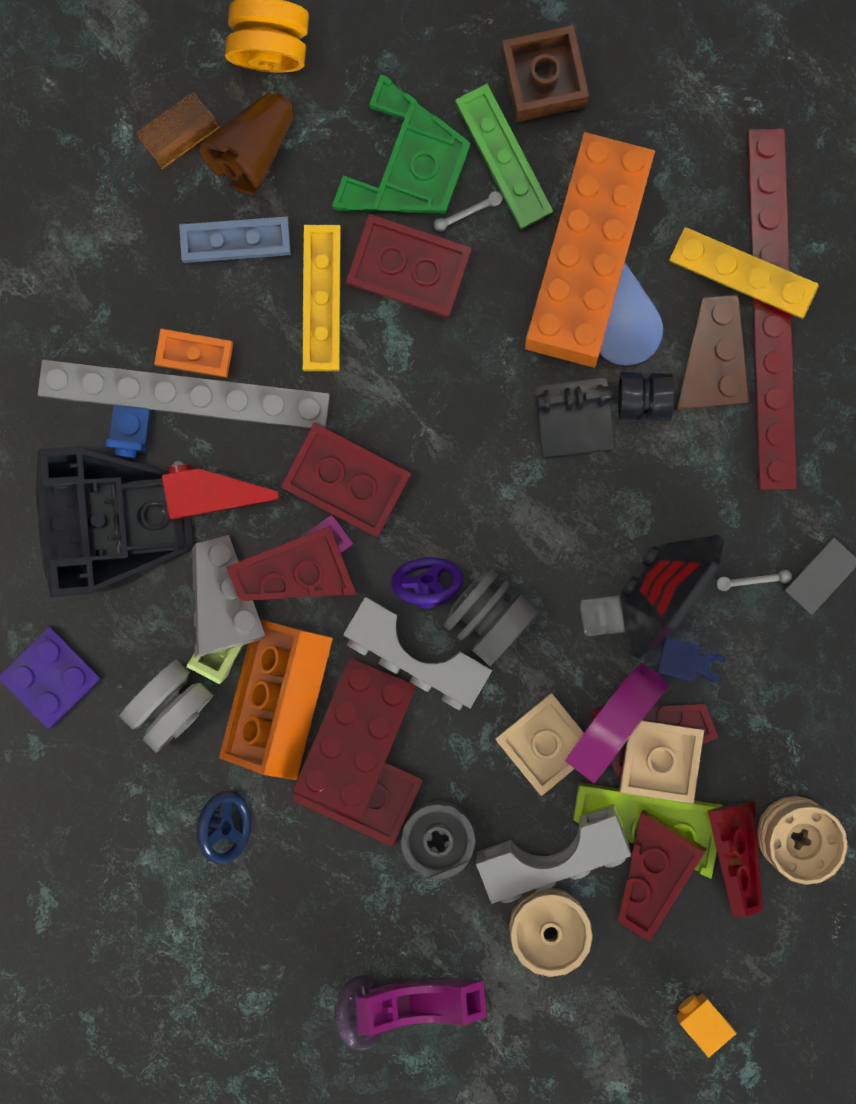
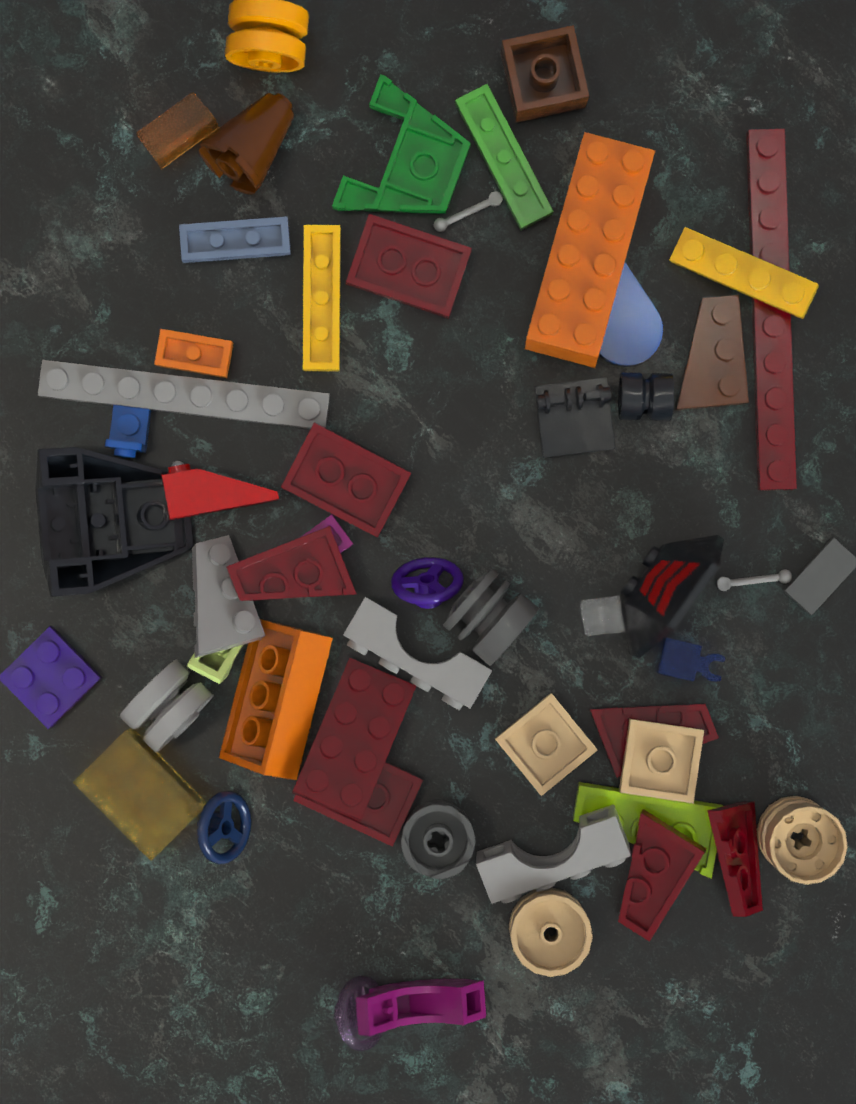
(140, 793): none -> clear yellow brick
(617, 722): magenta arch -> none
(704, 1023): light orange brick -> none

